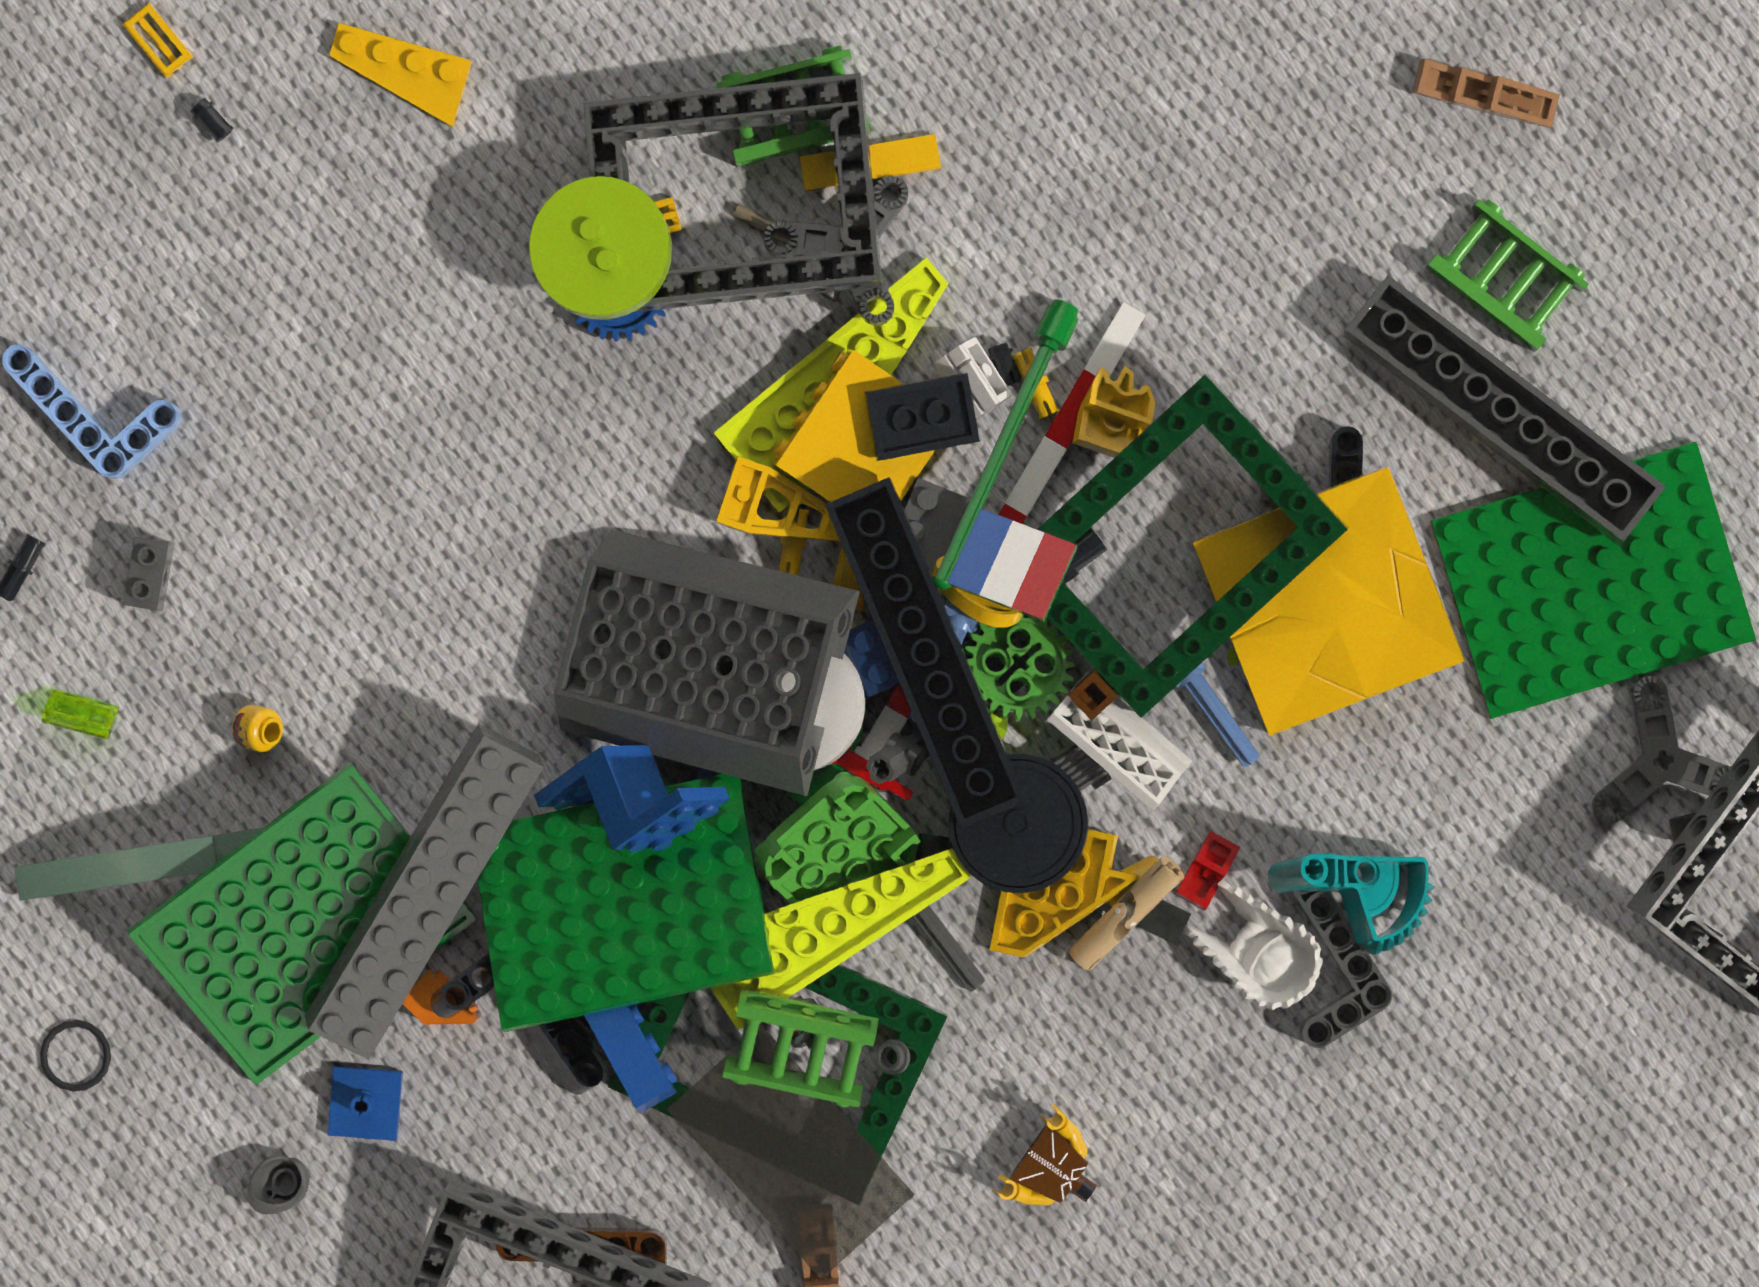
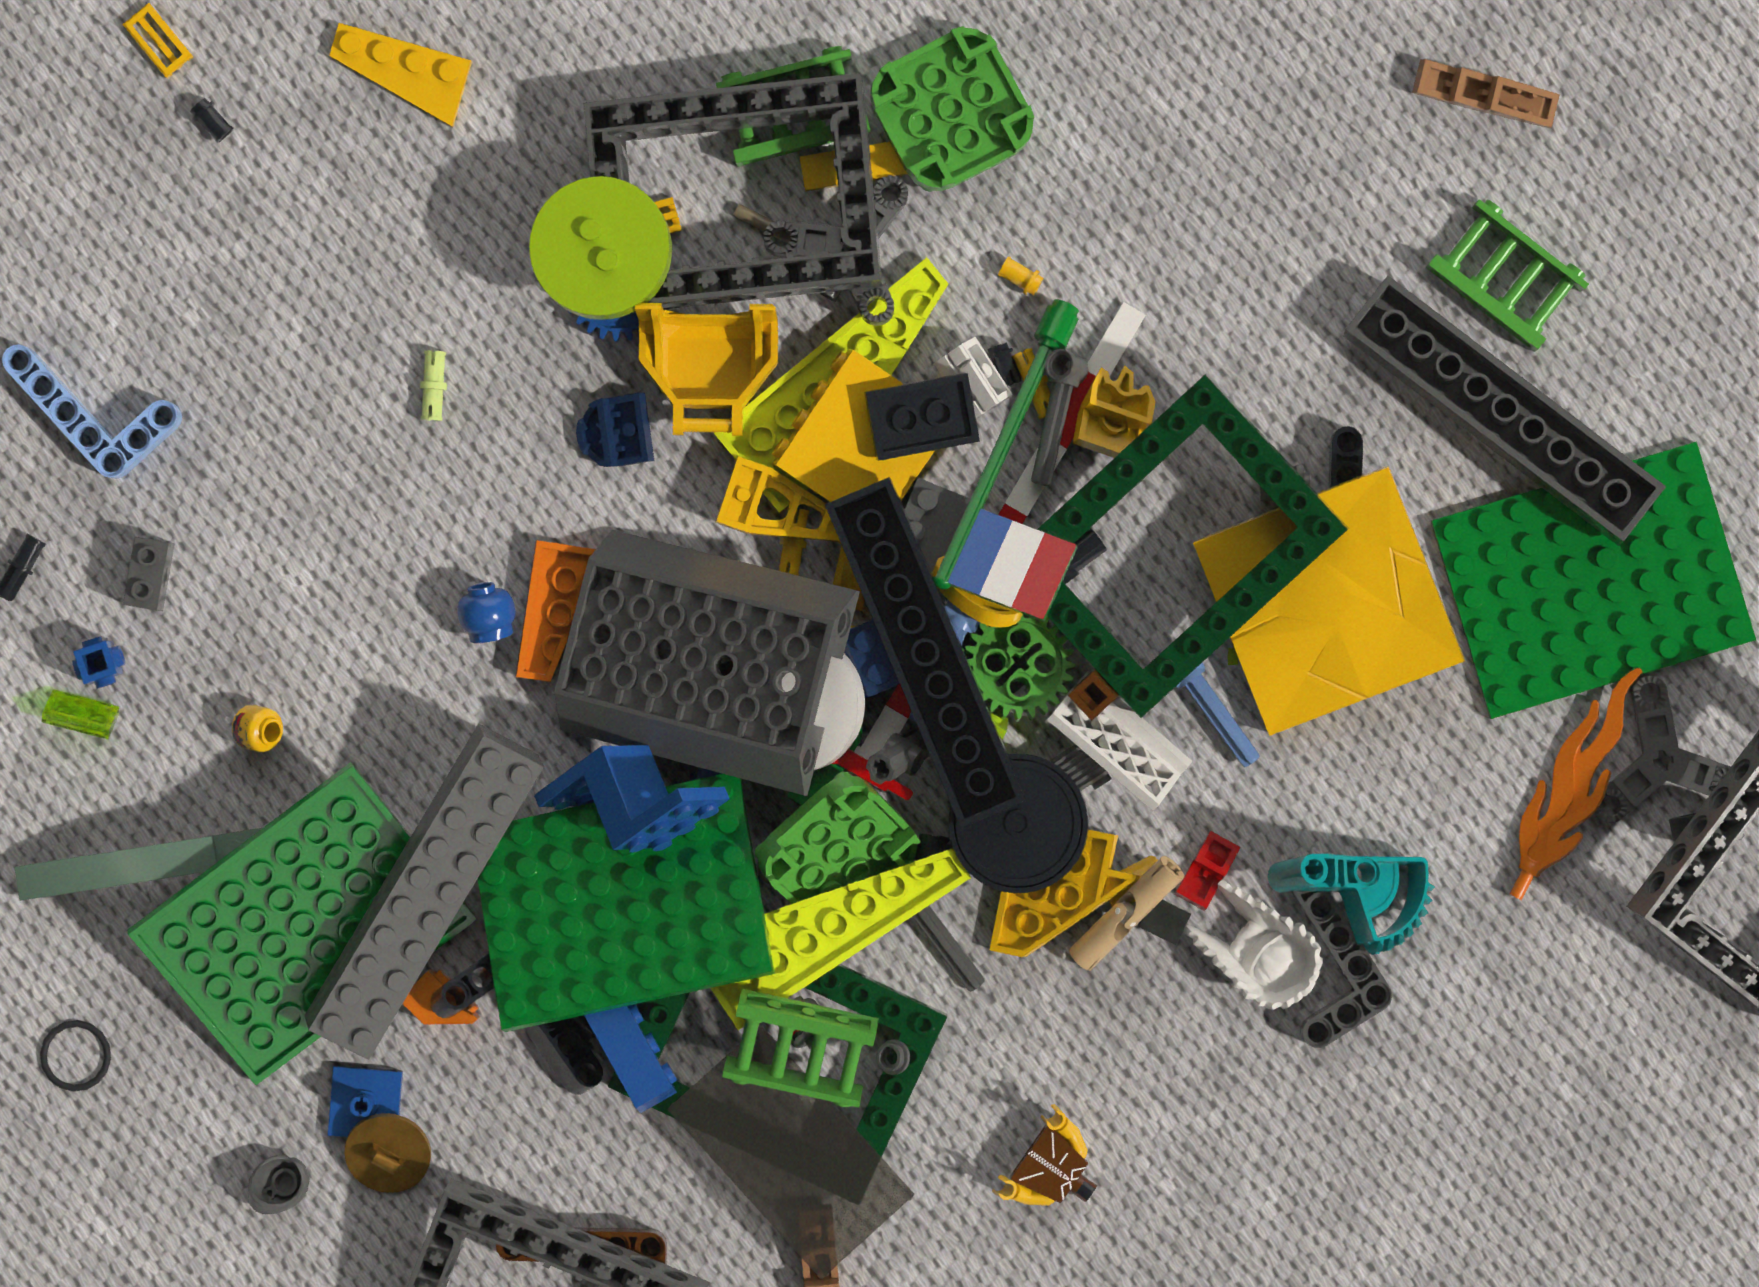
(85, 662): none -> blue brick
(387, 1153): none -> pearl gold shield
(433, 385): none -> yellowish green pin
(486, 613): none -> blue piece
(550, 607): none -> orange wing
(616, 431): none -> dark blue slope
(708, 360): none -> yellow piece
(951, 109): none -> bright green plate
(1021, 276): none -> yellow pin
(1056, 410): none -> dark grey axle
(1570, 801): none -> orange piece

